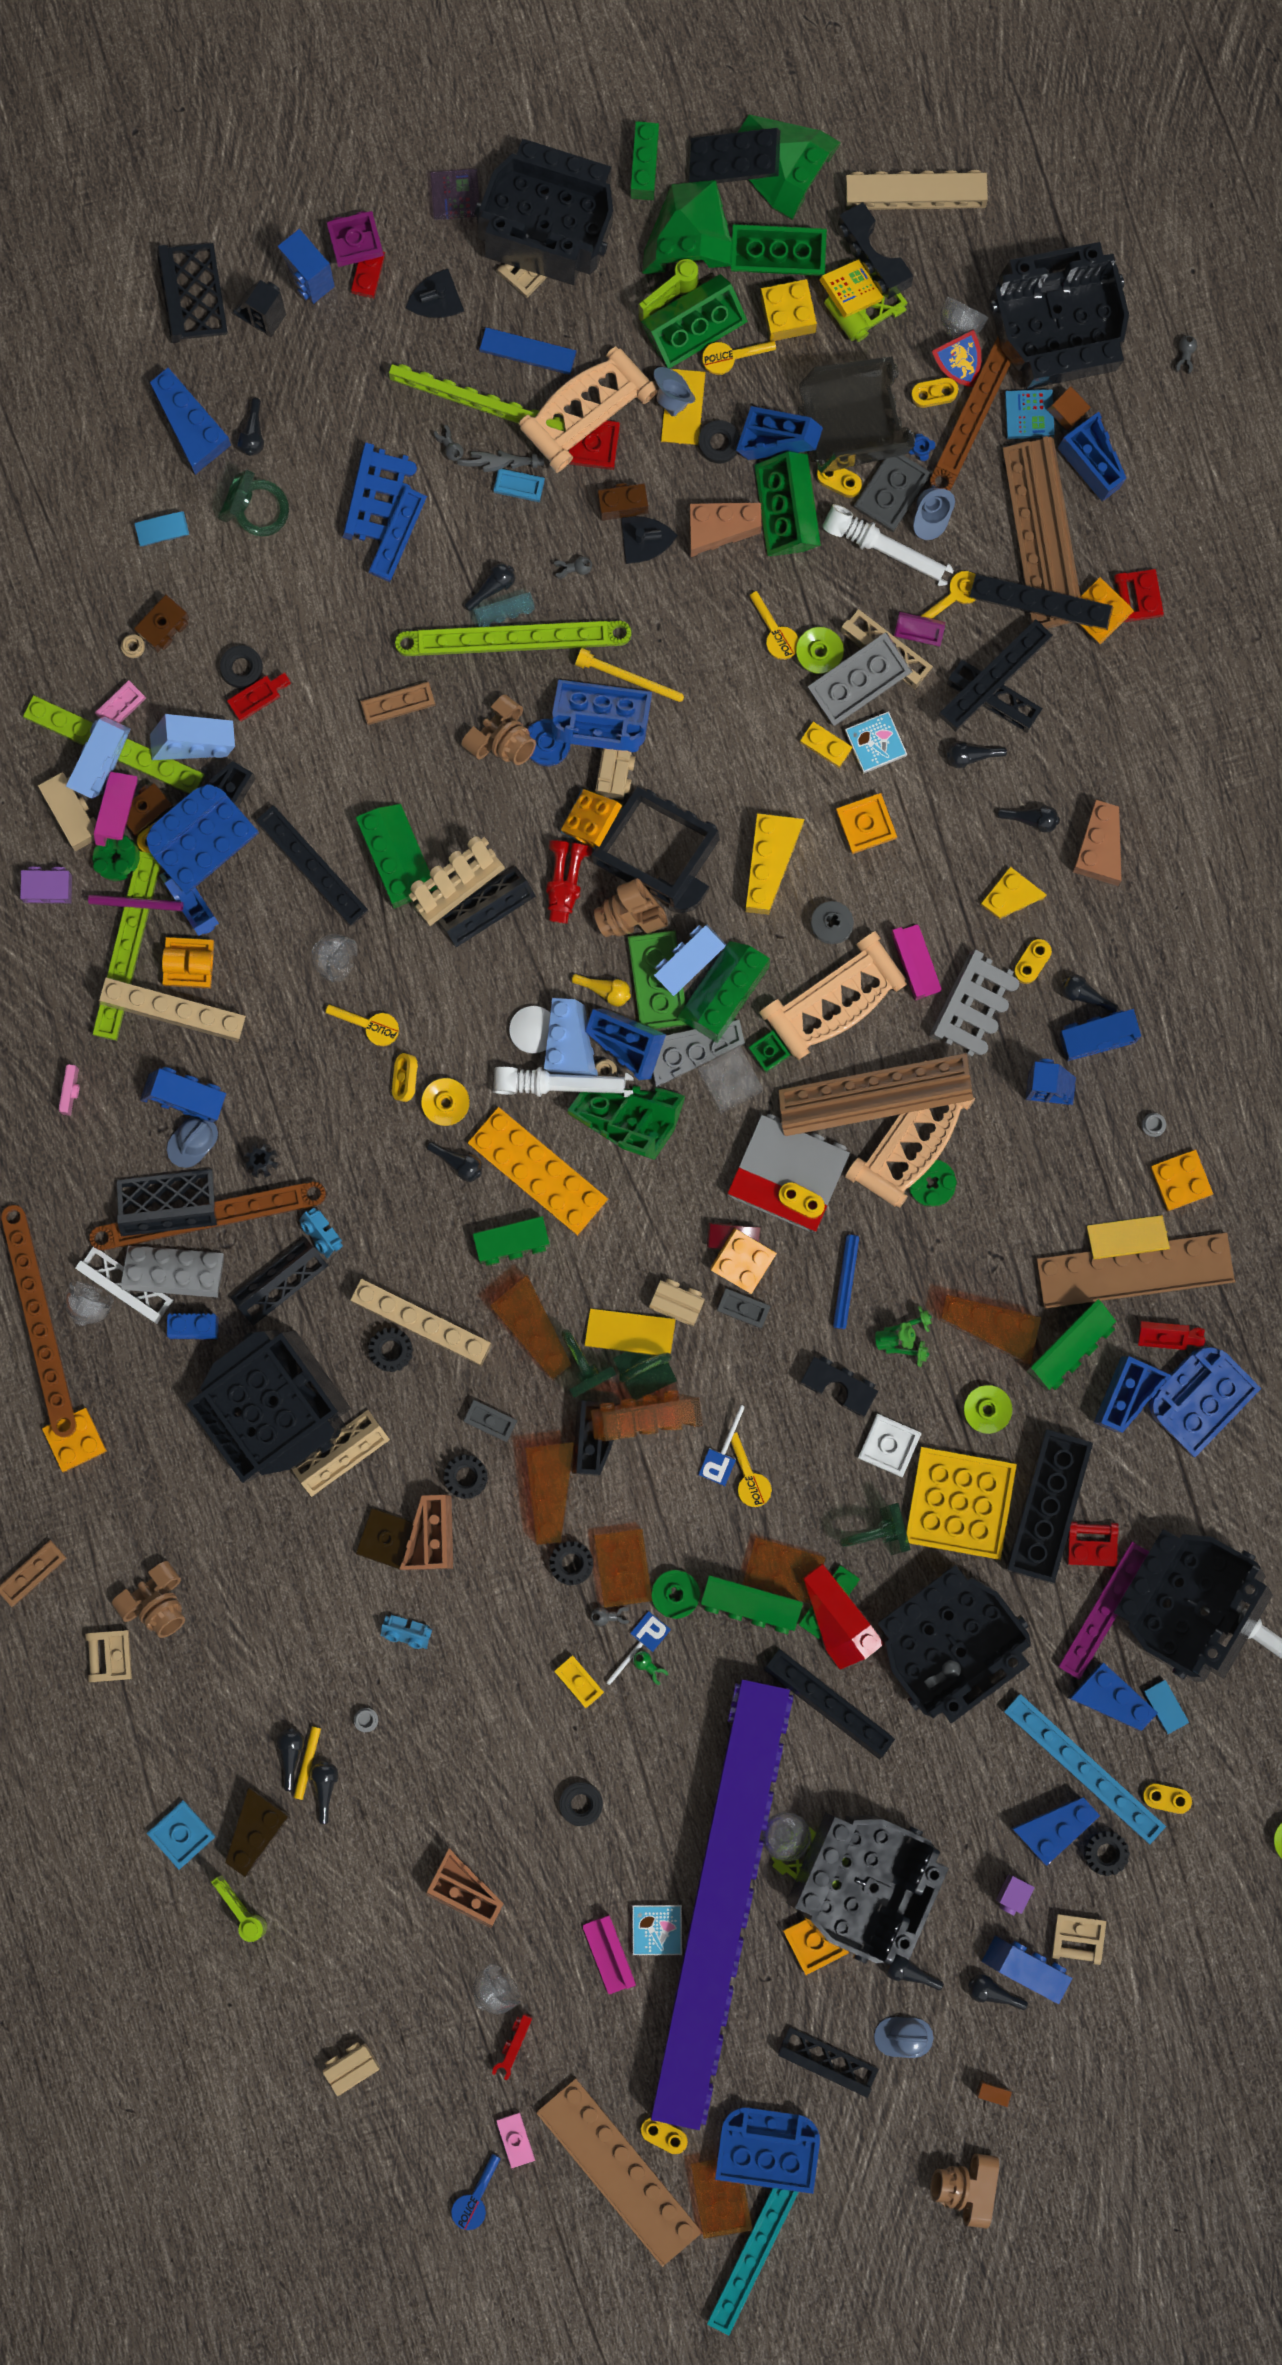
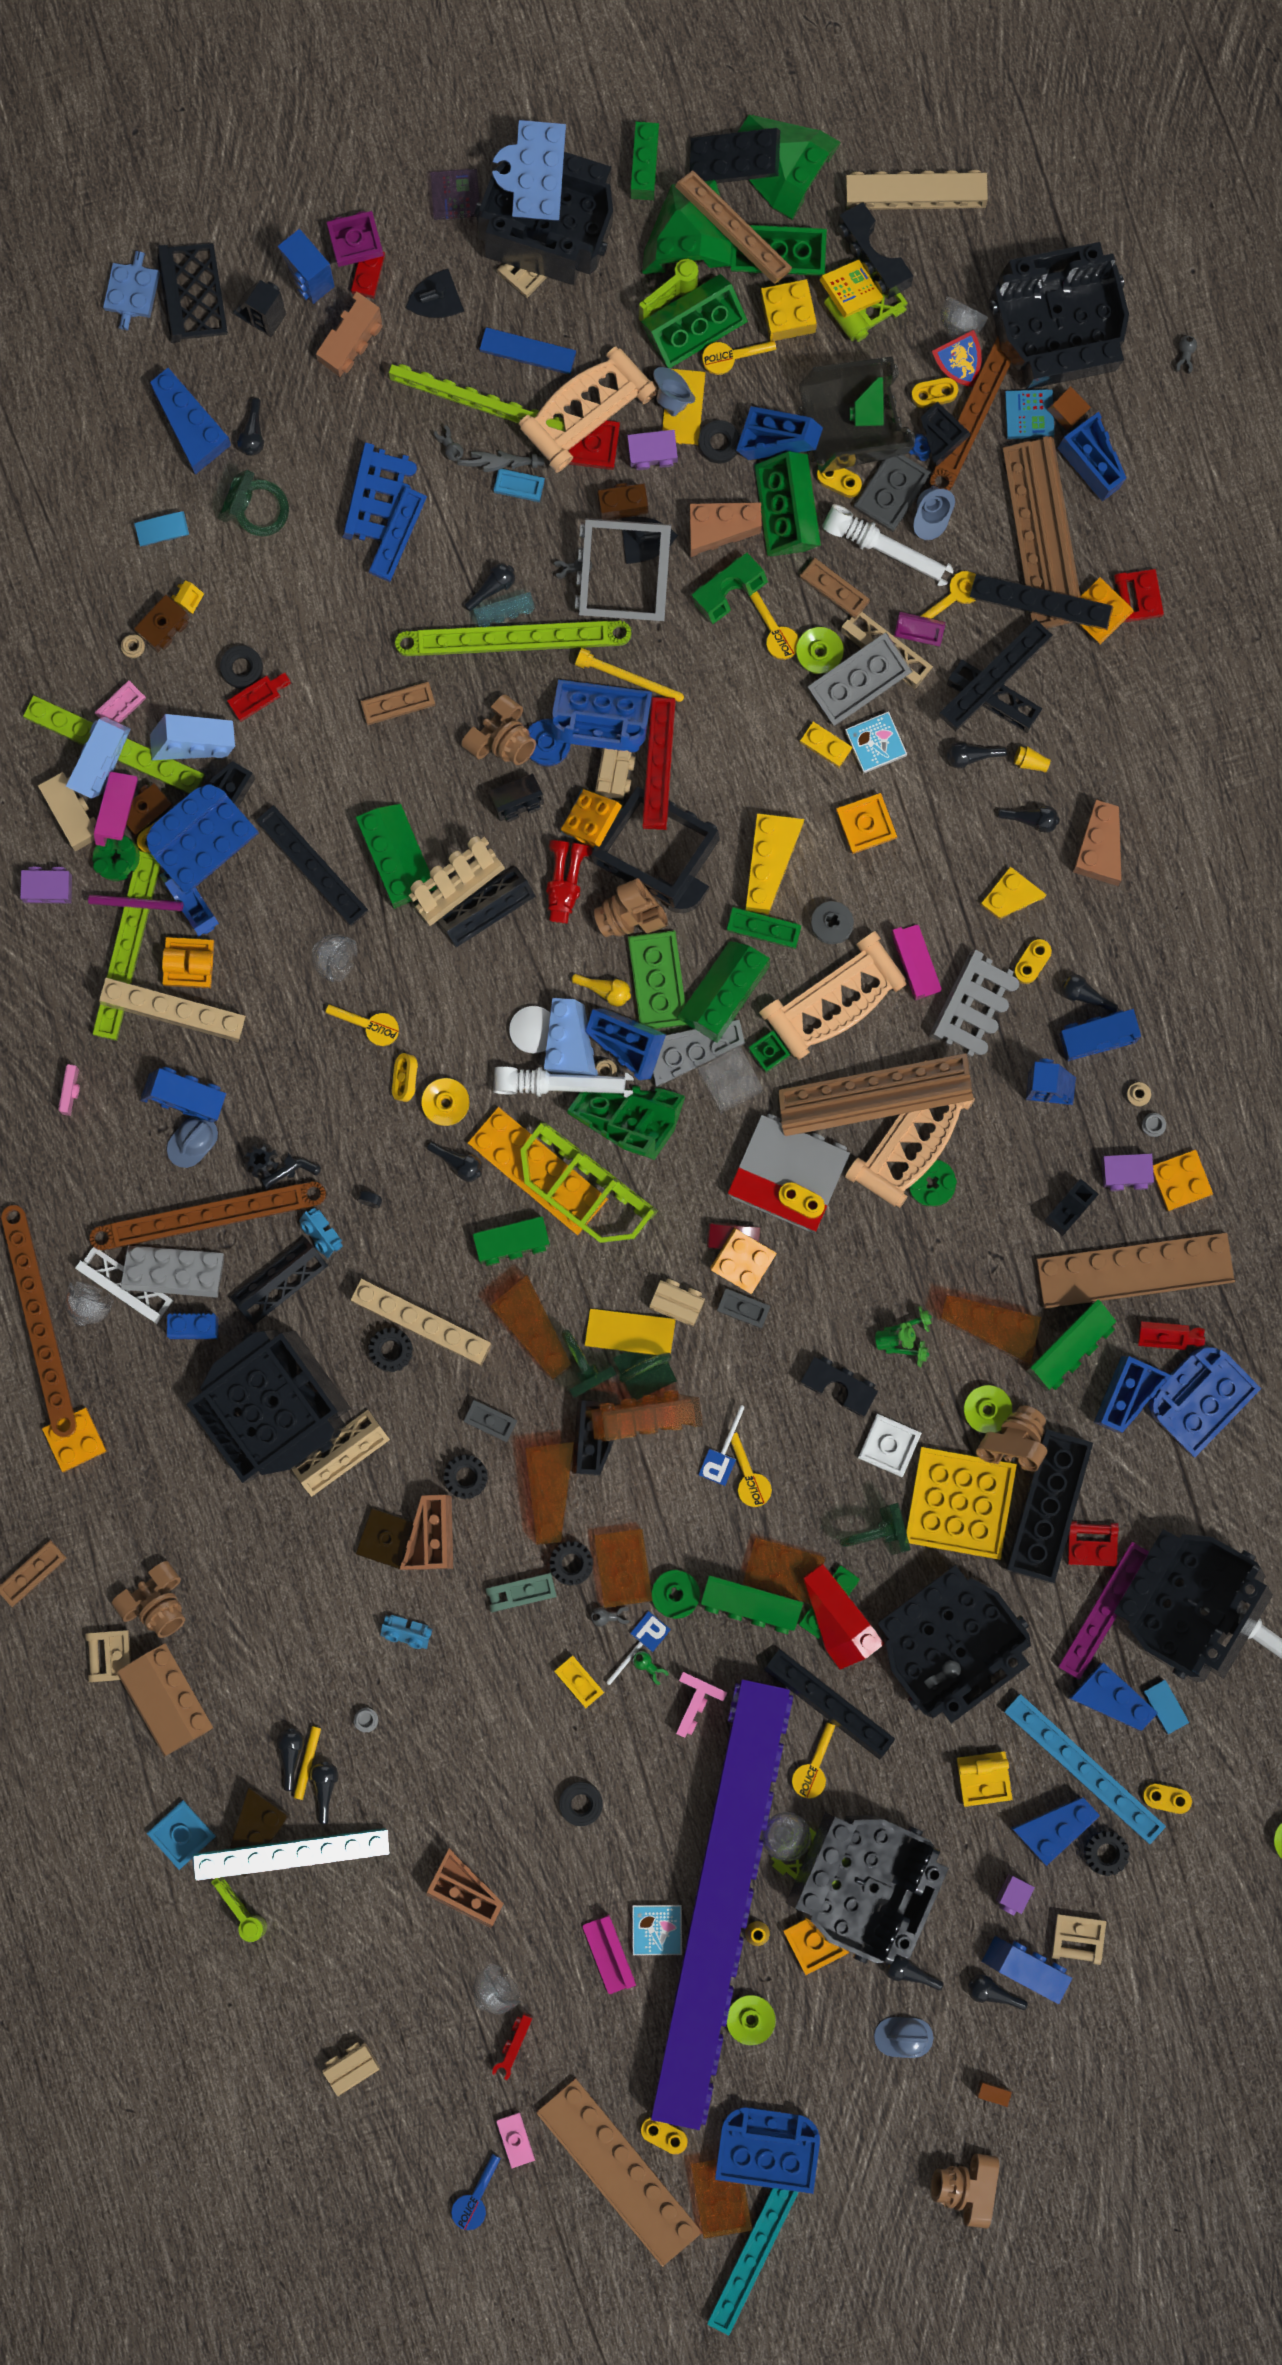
(131, 290): none -> medium blue plate
(164, 1700): none -> medium nougat slope
(166, 1217): black fence -> none
(188, 596): none -> yellow tile
(289, 1170): none -> black piece
(290, 1854): none -> plate
(350, 336): none -> nougat wedge
(369, 1199): none -> black tile
(517, 798): none -> black slope
(522, 1592): none -> sand green plate
(534, 170): none -> medium blue plate
(583, 576): none -> light grey window
(586, 1165): none -> lime plate
(652, 449): none -> medium lavender brick
(659, 763): none -> red tile
(689, 959): light blue wedge -> none
(697, 1703): none -> bright pink bracket
(733, 227): none -> medium nougat tile
(741, 574): none -> green arch
(751, 2033): none -> lime dish
(754, 1926): none -> yellow cone
(764, 928): none -> green plate
(809, 1778): none -> yellow piece
(823, 2070): black fence -> none
(834, 588): none -> medium nougat tile
(846, 1281): blue axle -> none
(869, 406): none -> green slope
(942, 432): none -> black wing
(984, 1778): none -> yellow plate
(1019, 1439): none -> medium nougat beam
(1029, 759): none -> yellow cone
(1071, 1207): none -> black brick
(1127, 1171): none -> medium lavender brick
(1128, 1237): yellow piece -> none
(1138, 1101): none -> tan plate

